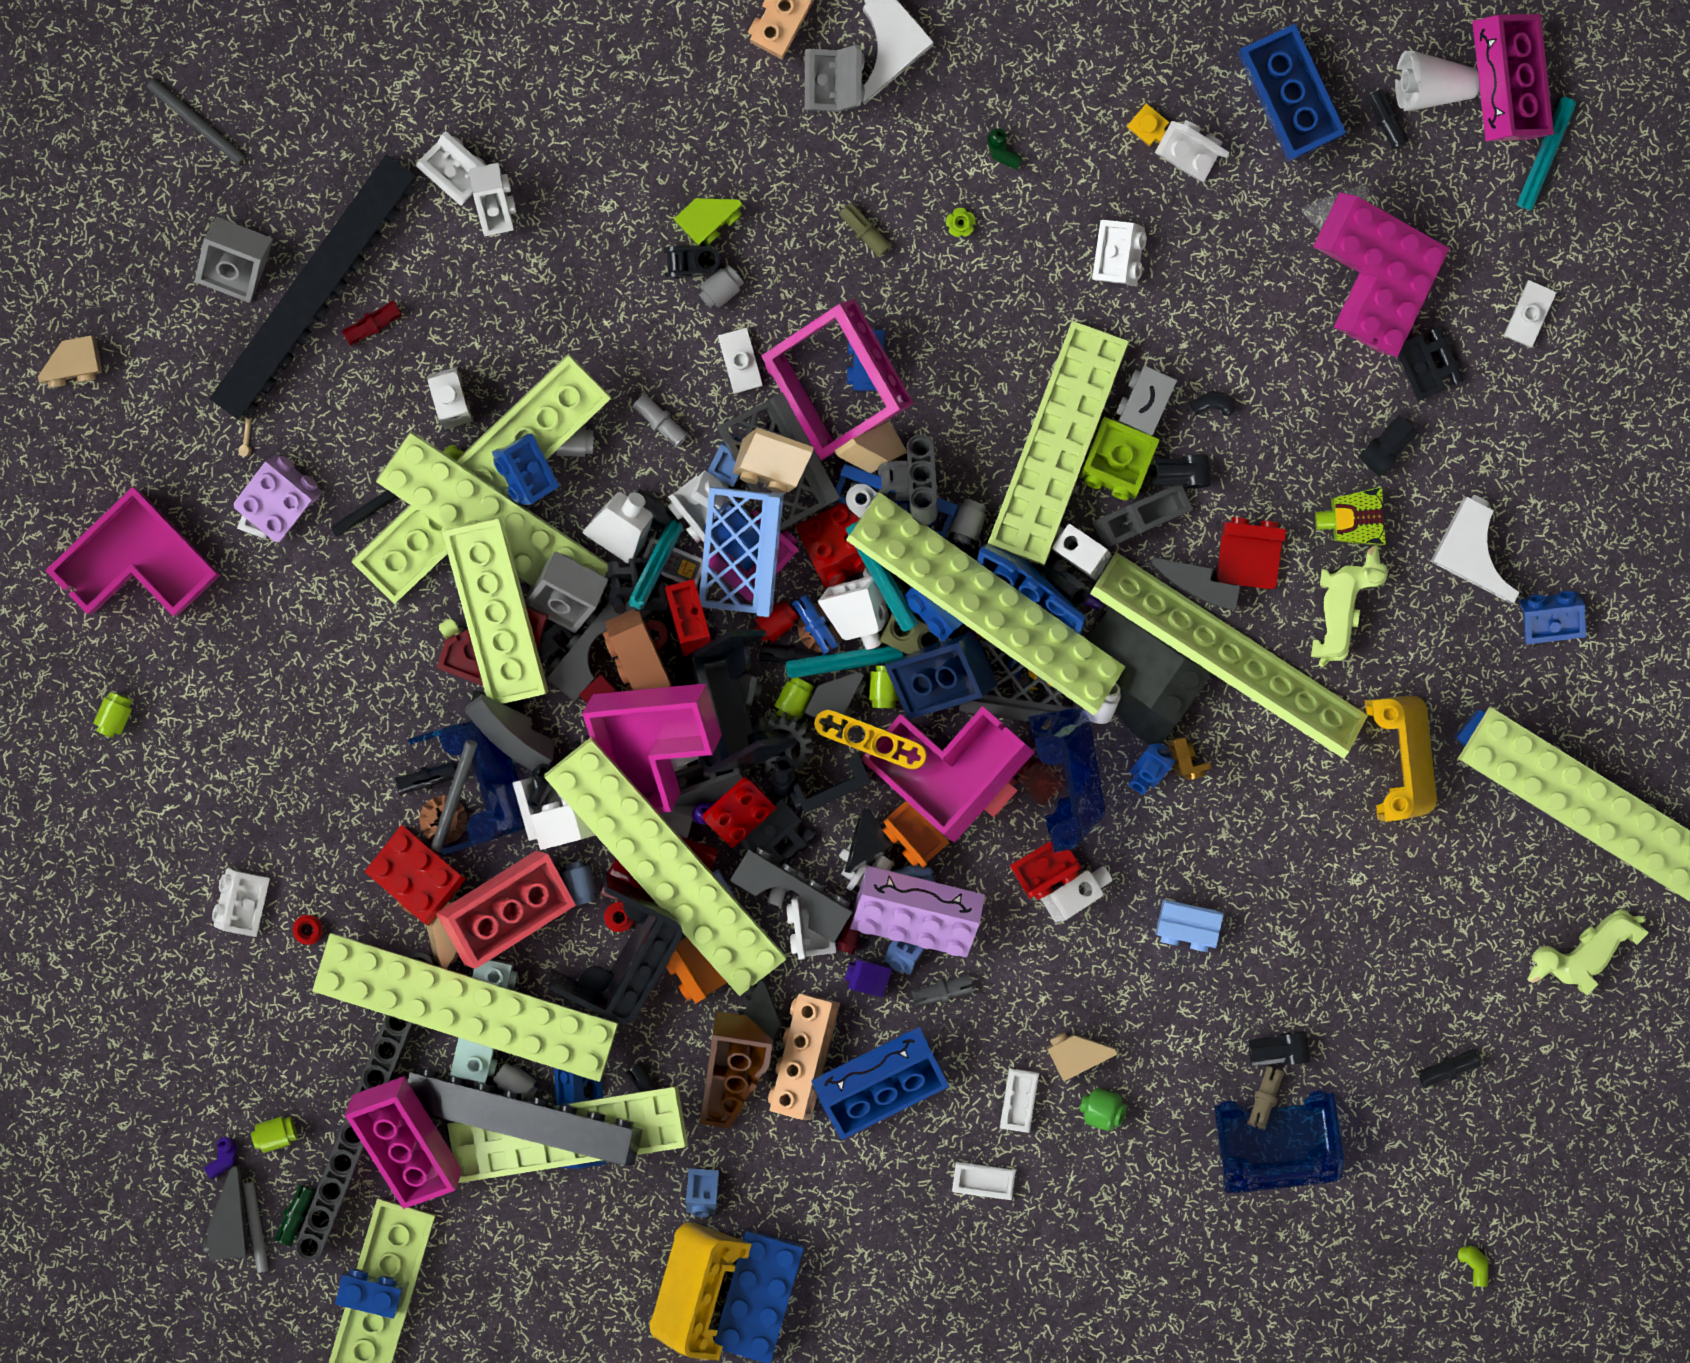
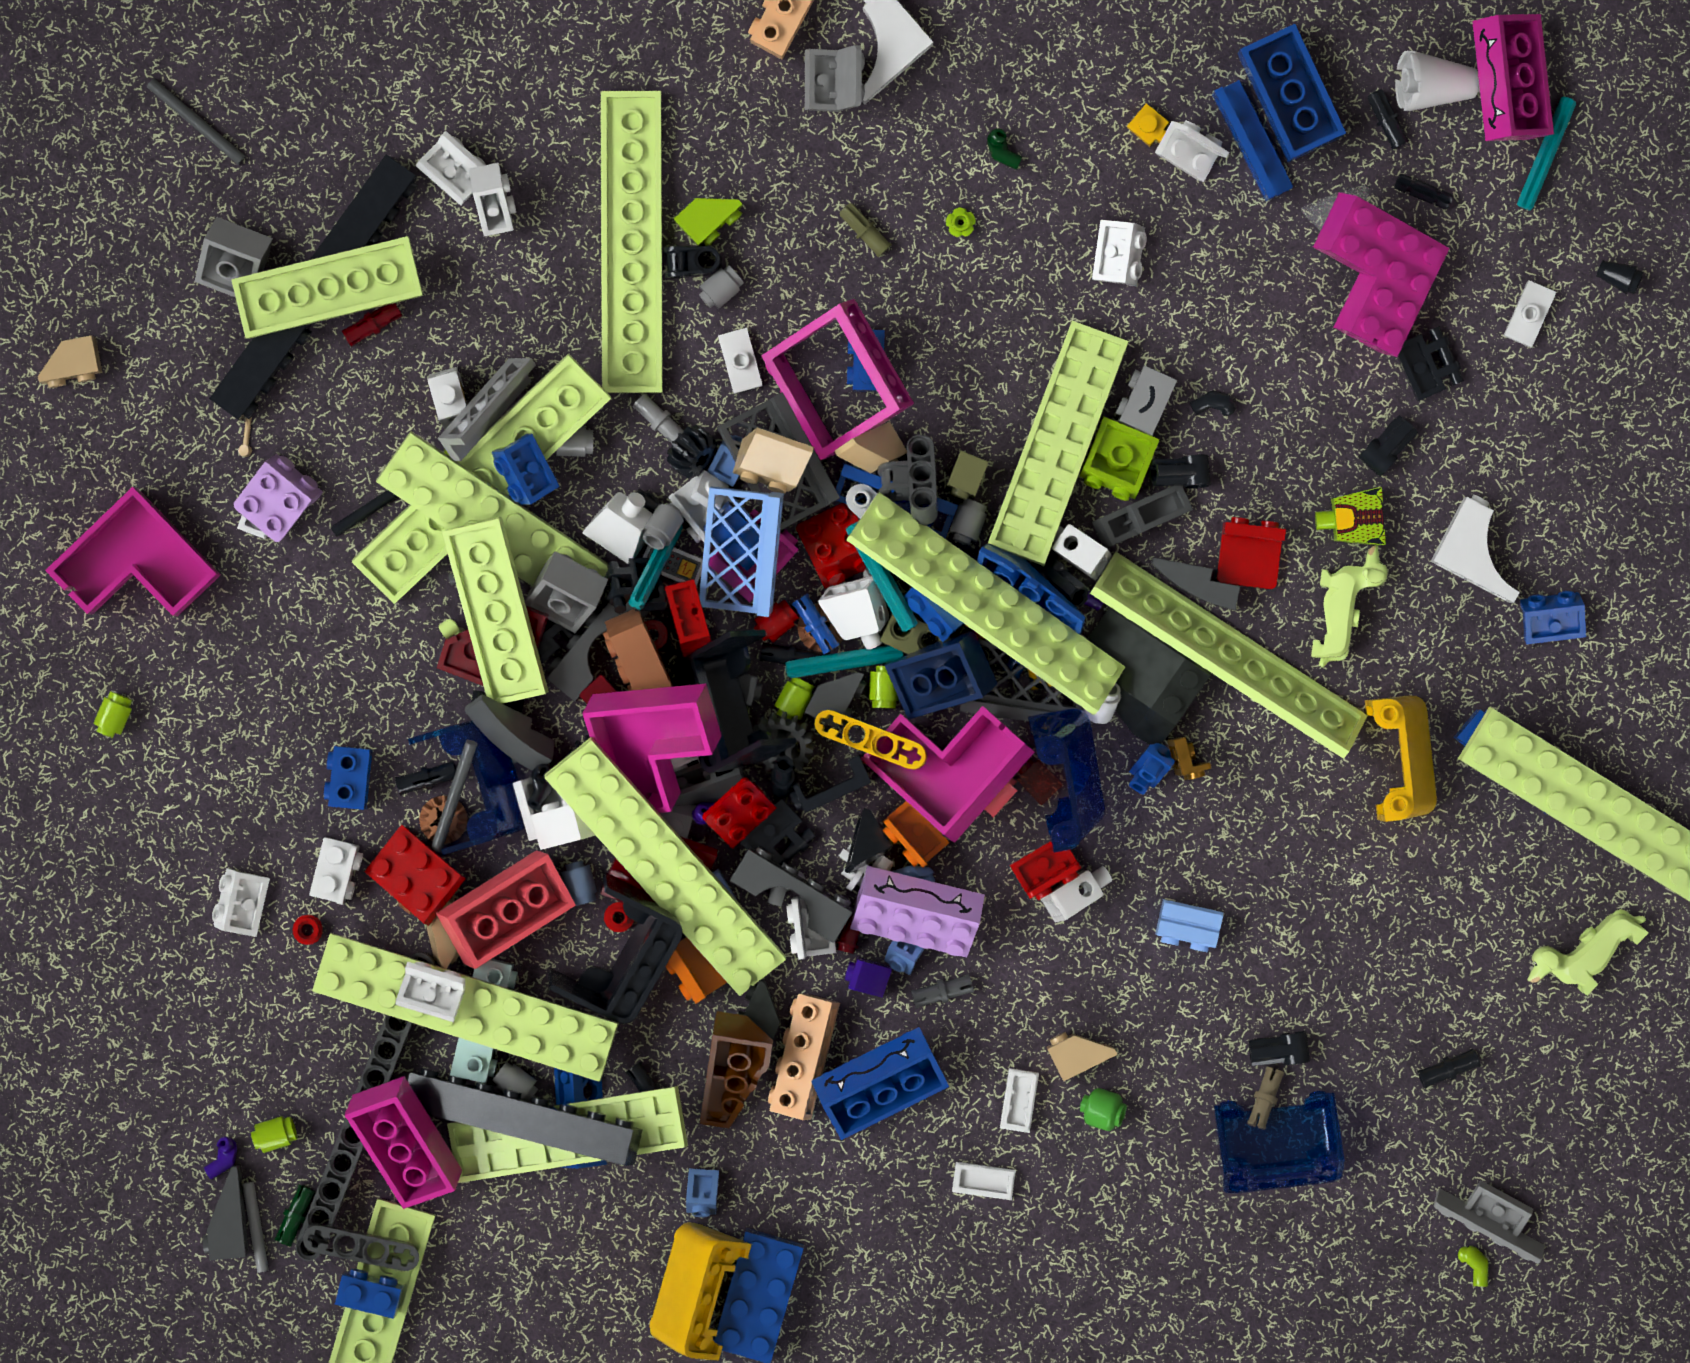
(327, 287): none -> yellowish green plate
(335, 870): none -> white bracket
(348, 777): none -> blue brick
(359, 1252): none -> dark grey beam
(431, 991): none -> white bracket
(486, 407): none -> light grey fence
(631, 241): none -> yellowish green plate
(662, 526): none -> light grey brick
(691, 451): none -> black gear
(966, 475): none -> olive brick
(1252, 140): none -> blue fence
(1423, 191): none -> black axle
(1494, 1216): none -> light grey bracket
(1621, 276): none -> black cone

